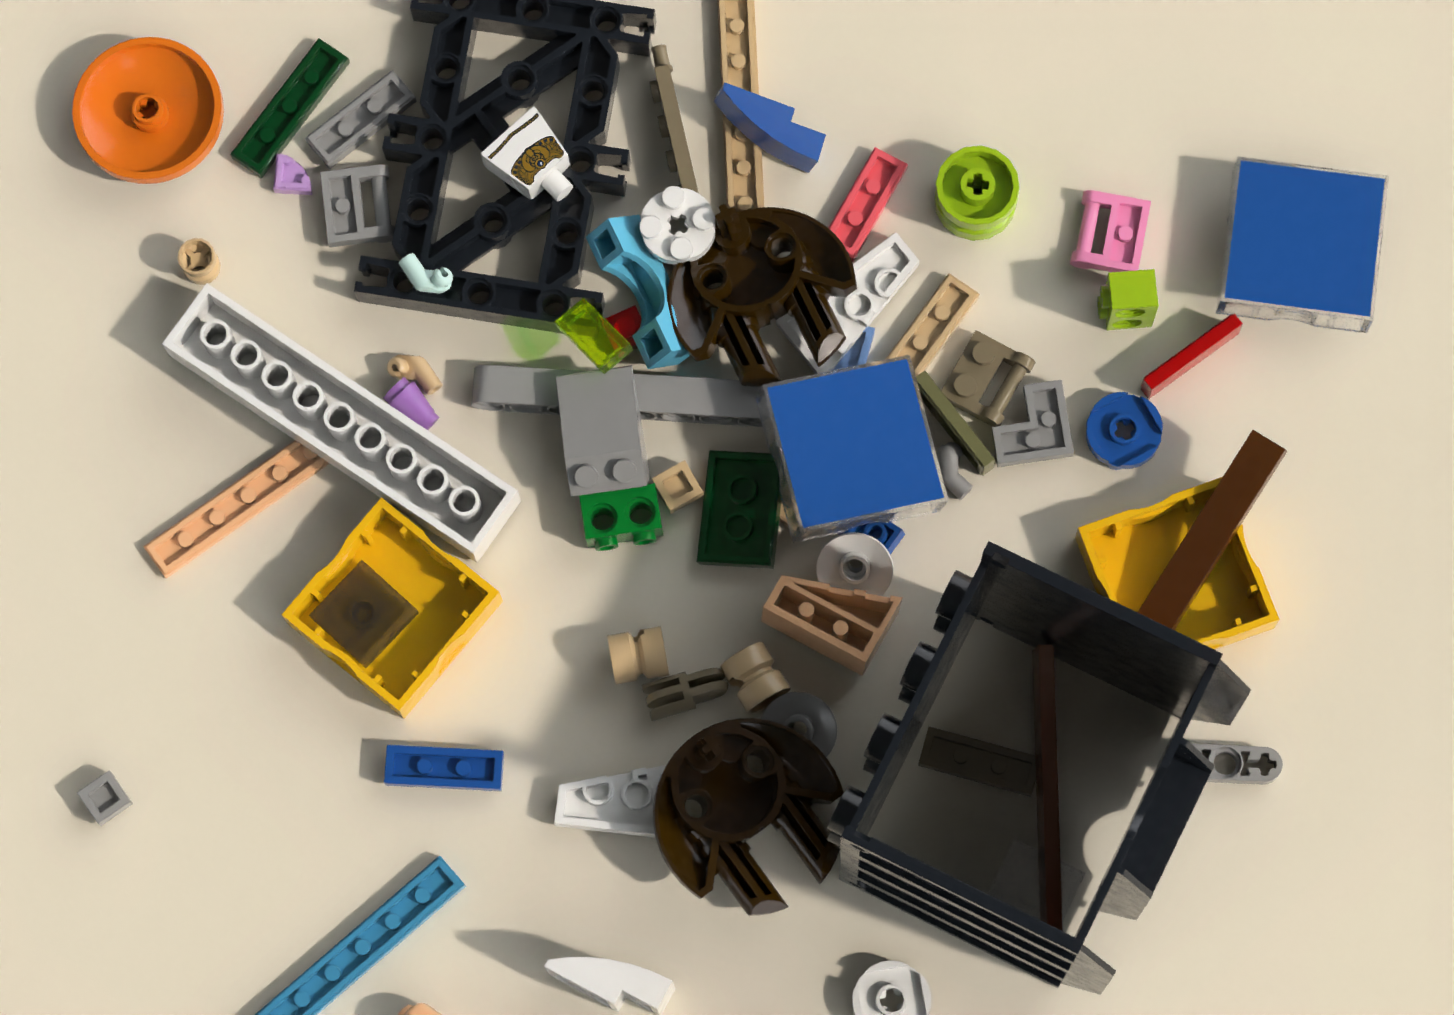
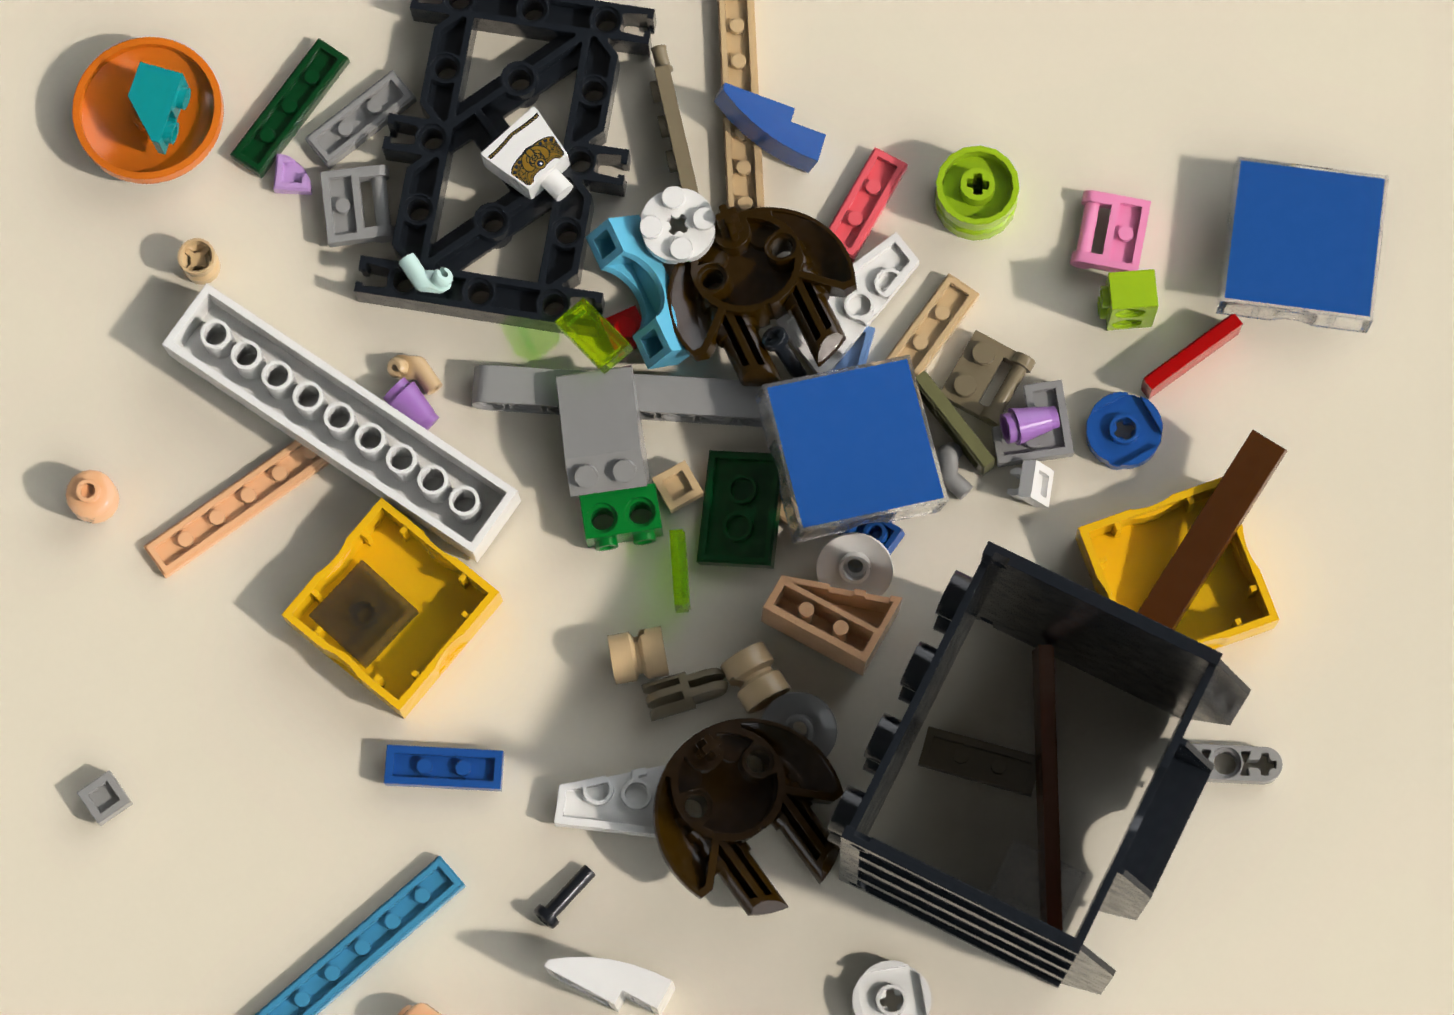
(92, 496): none -> light nougat head
(158, 98): none -> teal slope
(564, 897): none -> black piece
(680, 570): none -> clear neon green tile
(776, 340): none -> black piece
(1028, 423): none -> medium lavender cone
(1034, 483): none -> white tile

